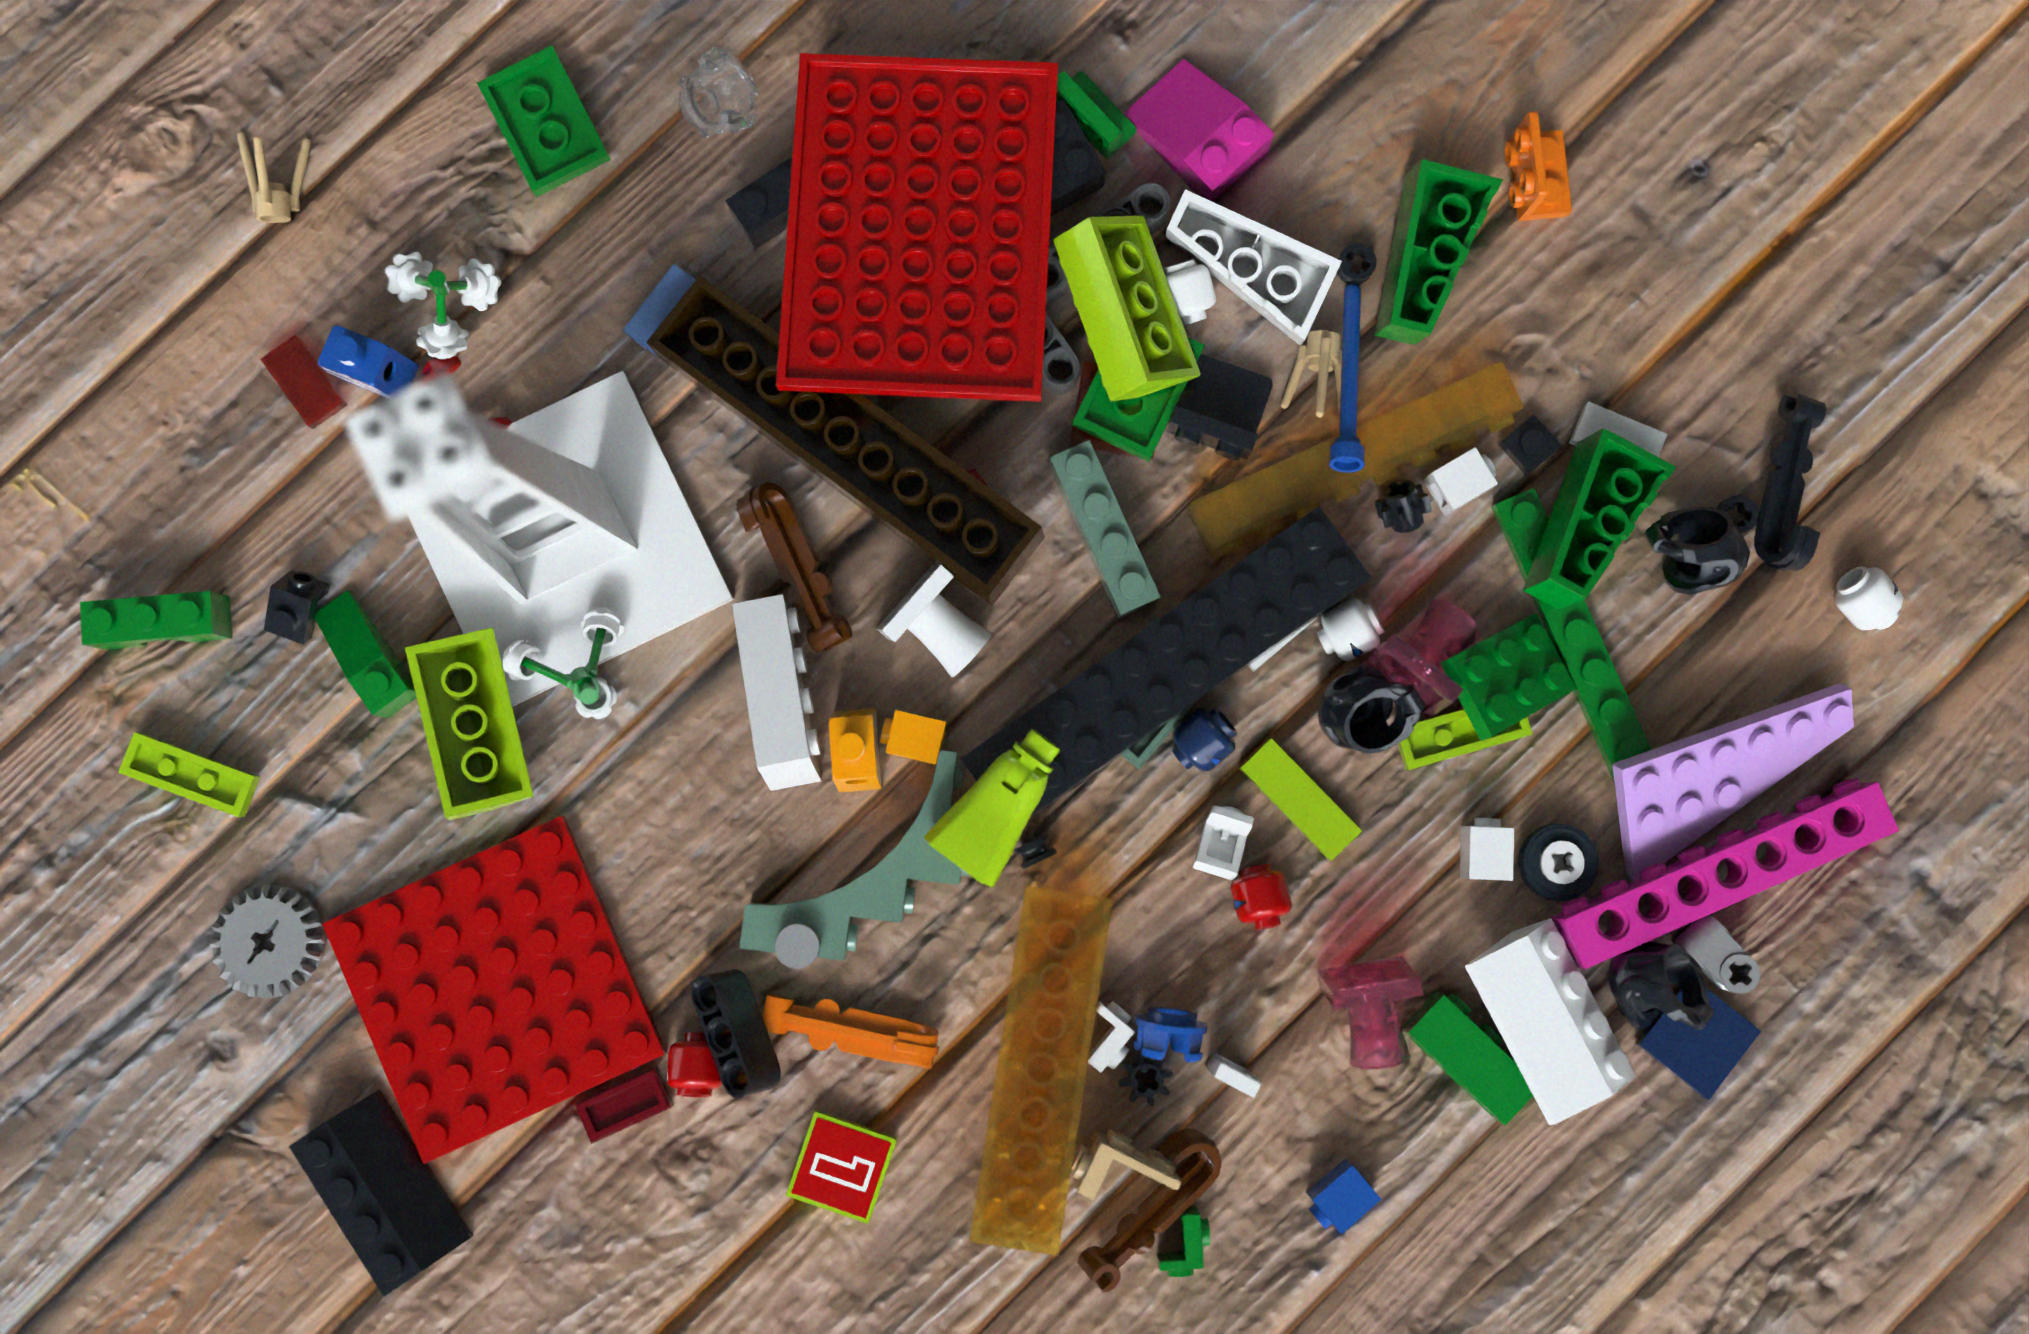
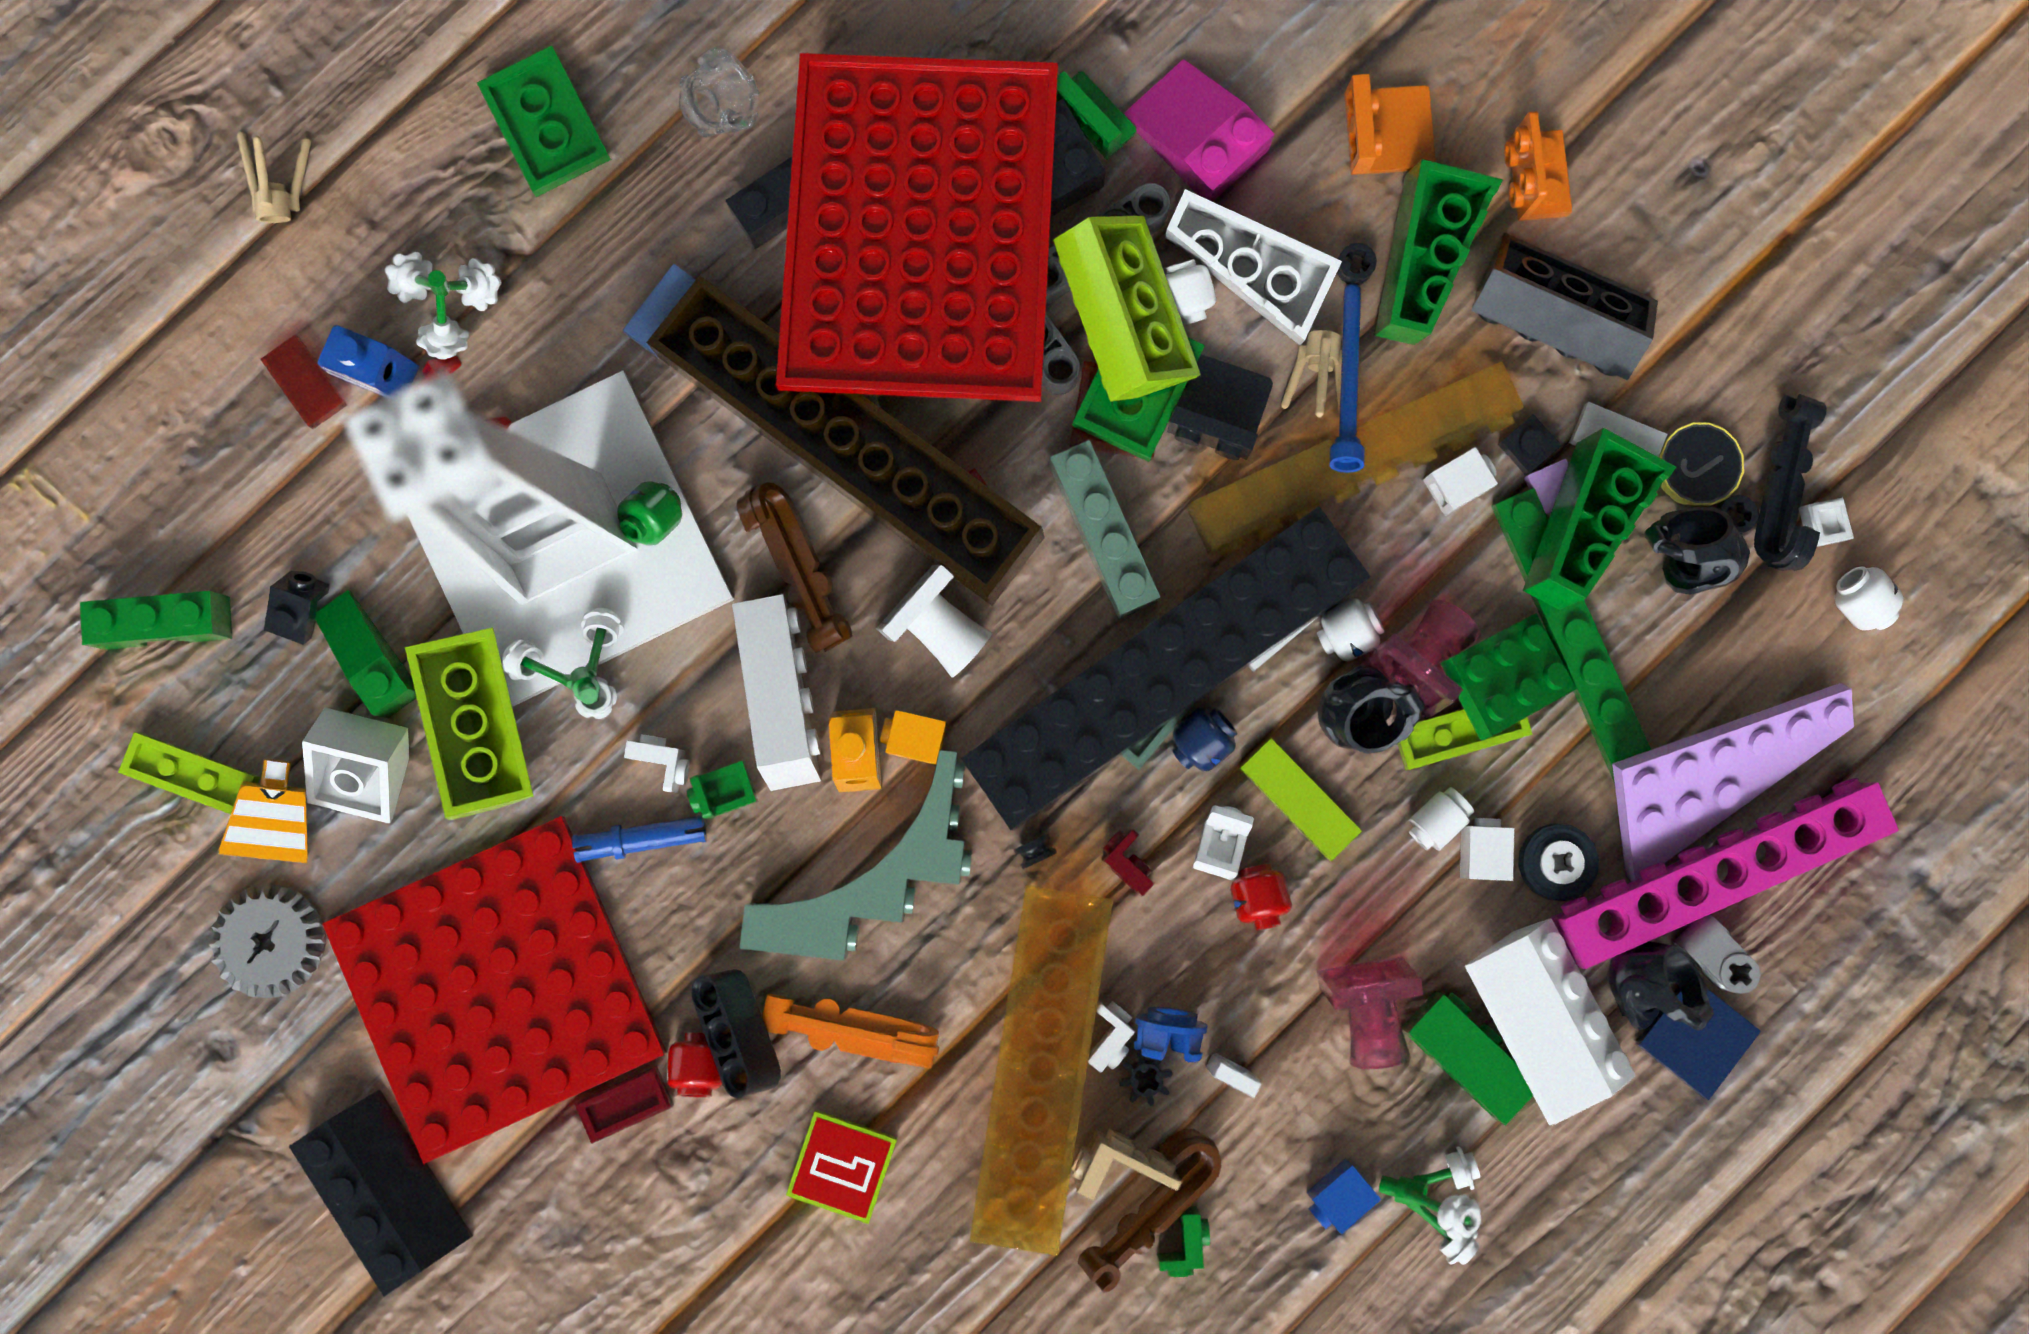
(268, 818): none -> torso
(355, 764): none -> white slope
(639, 838): none -> blue pin
(649, 513): none -> green head
(653, 750): none -> white bracket
(721, 791): none -> green bracket
(797, 945): light grey tile -> none
(991, 815): lime piece -> none
(1132, 870): none -> dark red bracket
(1387, 126): none -> orange bracket
(1403, 506): black gear -> none
(1440, 819): none -> white brick
(1457, 1215): none -> white plant
(1548, 483): none -> lavender tile
(1566, 307): none -> black slope
(1706, 464): none -> black tile
(1829, 519): none -> white tile

